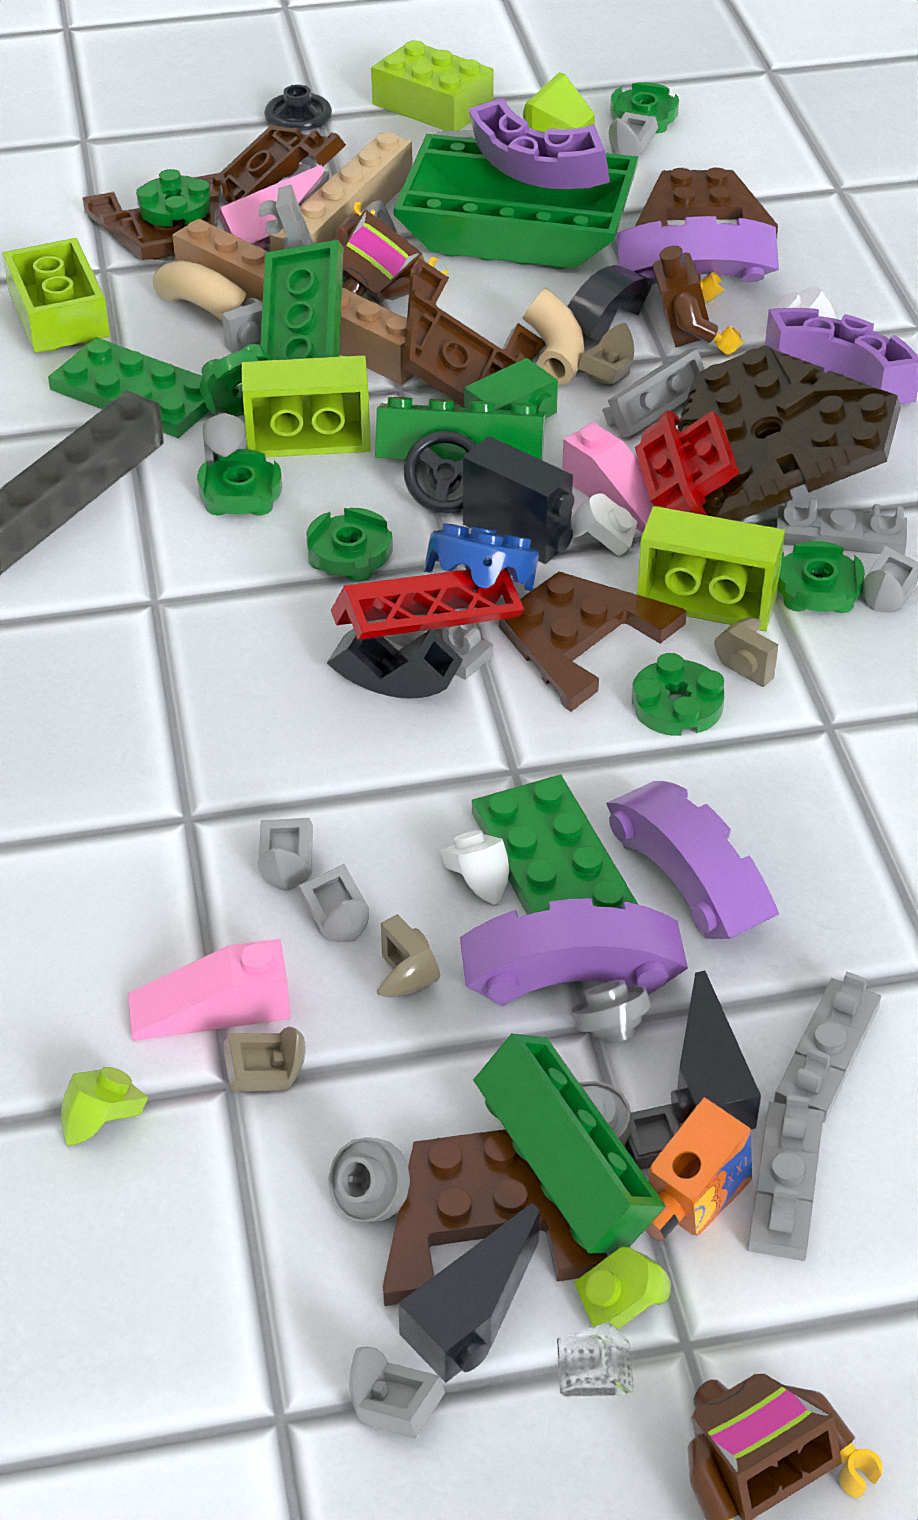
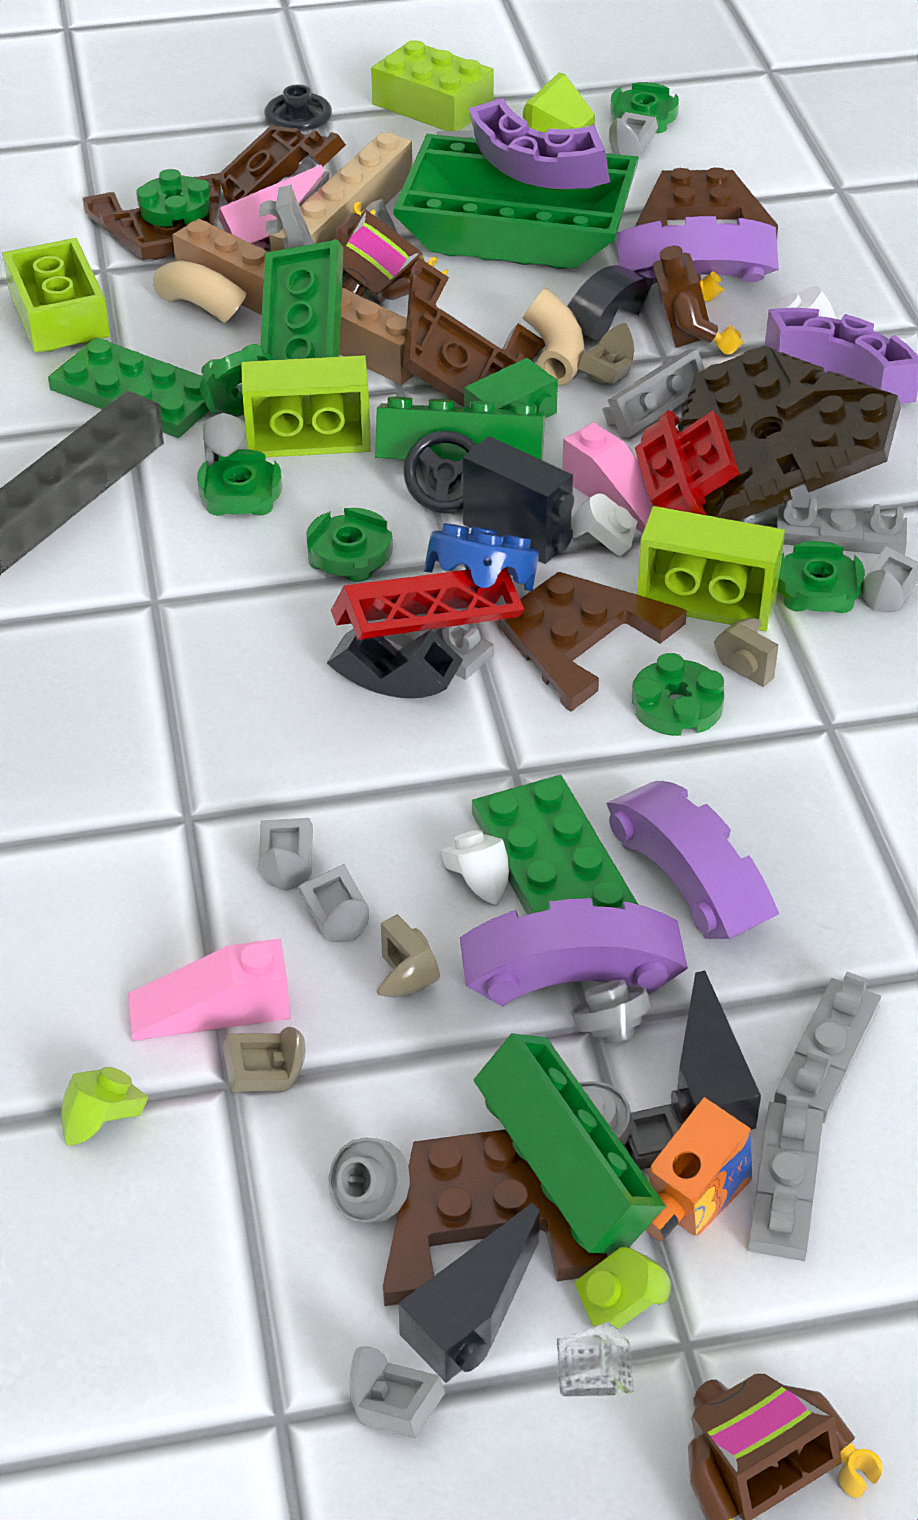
(243, 325): light grey plate -> none

